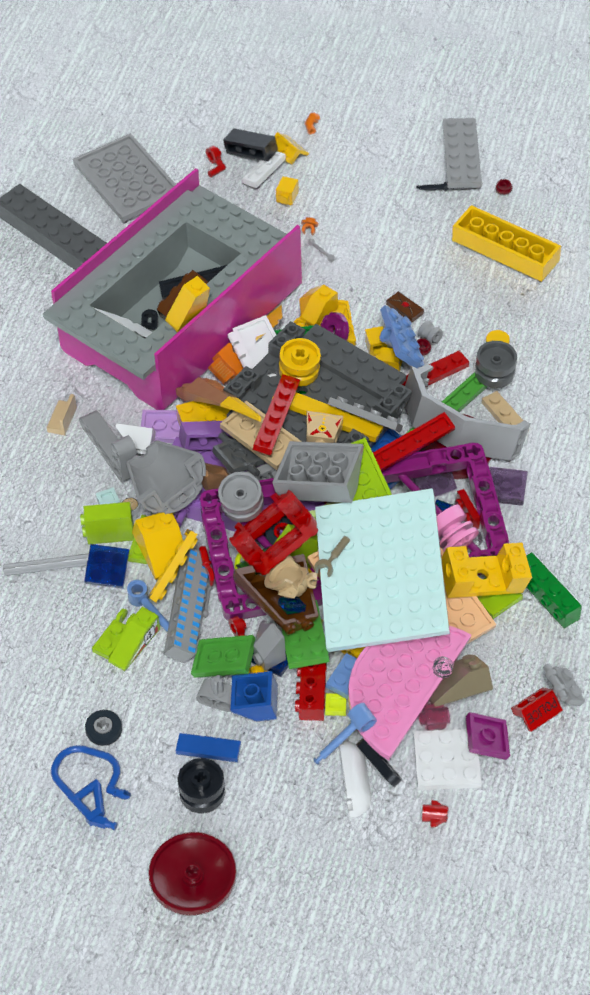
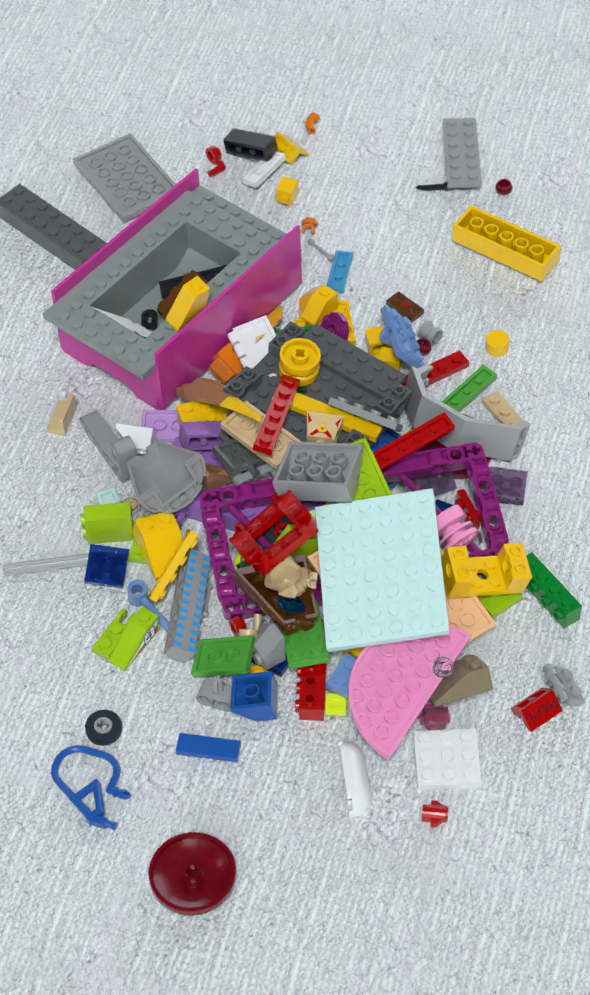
(201, 785): black wheel -> none
(206, 563): red piece -> none
(241, 496): light grey wheel -> none
(257, 619): none -> tan plate
(334, 554): dark tan piece -> none
(340, 271): none -> dark azure tile
(360, 718): medium blue piece -> none
(380, 763): black beam -> none
(487, 736): magenta plate -> none
(495, 364): dark grey wheel -> none

